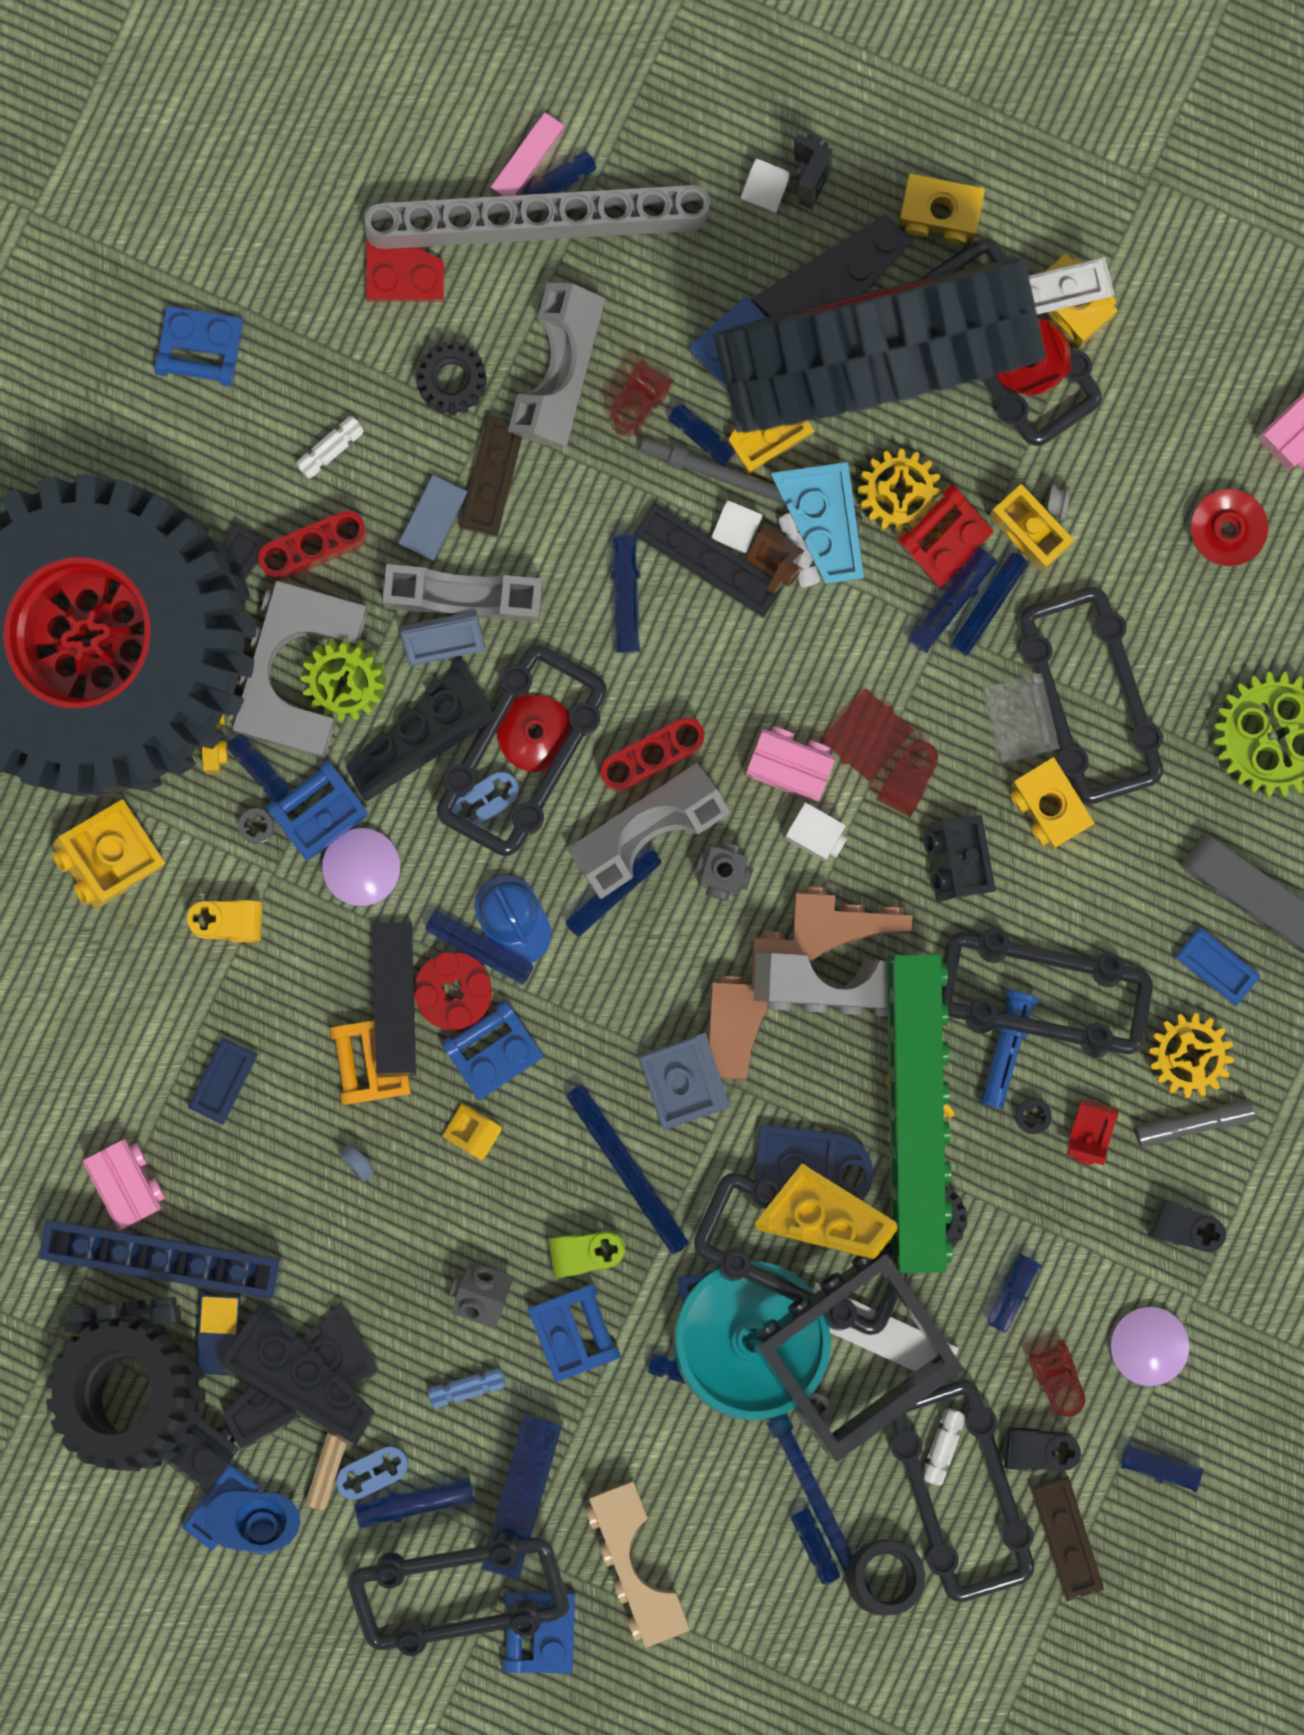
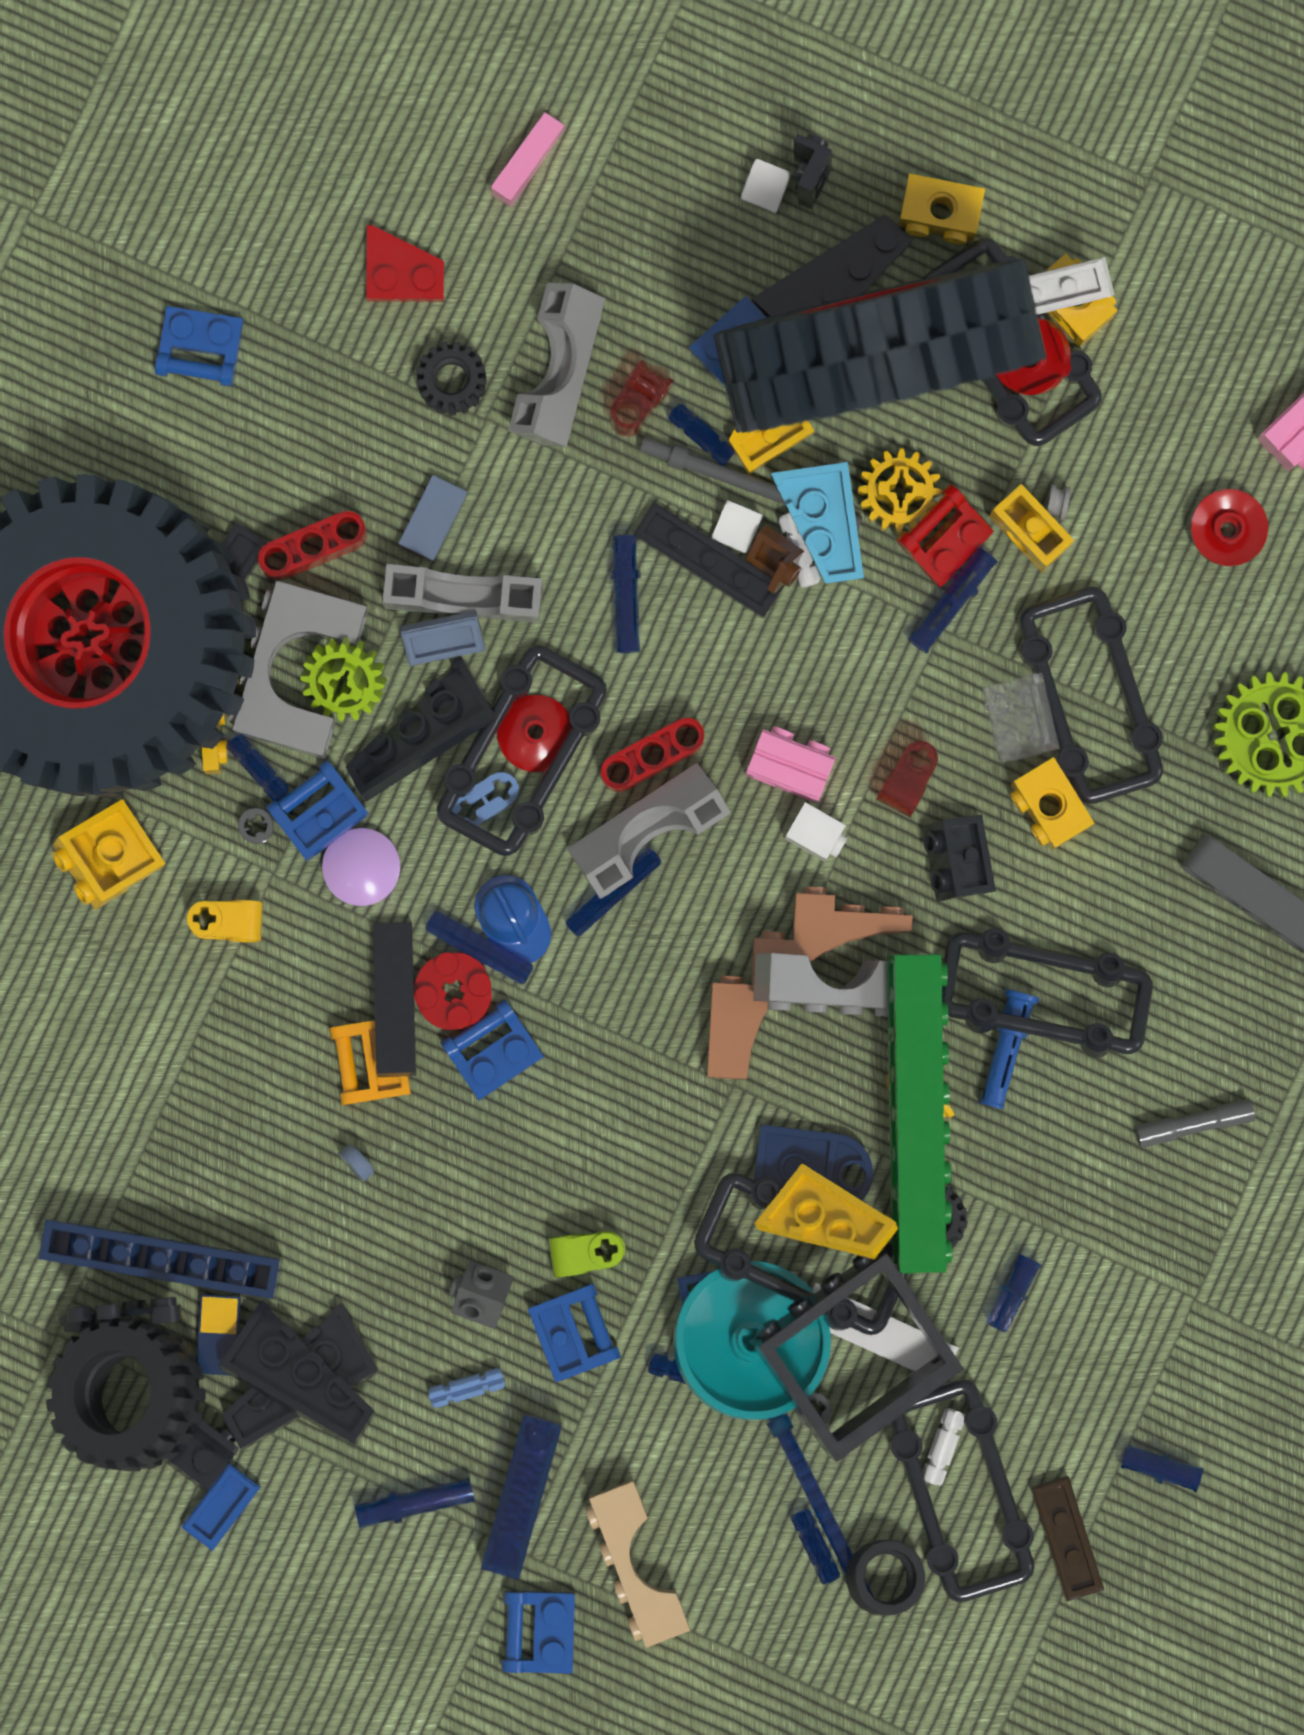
(124, 1185): bright pink brick -> none
(223, 1081): dark blue tile -> none
(252, 1521): blue piece -> none
(325, 1473): tan axle -> none
(330, 447): white axle -> none
(368, 1463): medium blue beam -> none
(472, 1132): yellow slope -> none
(491, 478): dark brown tile -> none
(502, 1552): black bar -> none
(520, 228): light grey beam -> none
(563, 175): clear blue axle -> none
(627, 1169): clear blue axle -> none
(684, 1081): sand blue tile -> none
(718, 886): dark grey brick -> none
(867, 735): clear red piece -> none
(989, 604): clear blue axle -> none
(1030, 1105): black bush -> none
(1032, 1449): black piece -> none
(1057, 1376): clear red piece -> none
(1091, 1132): red bracket -> none
(1149, 1346): lavender dish -> none
(1180, 1225): black piece -> none
(1186, 1037): yellow gear -> none
(1217, 966): blue tile -> none

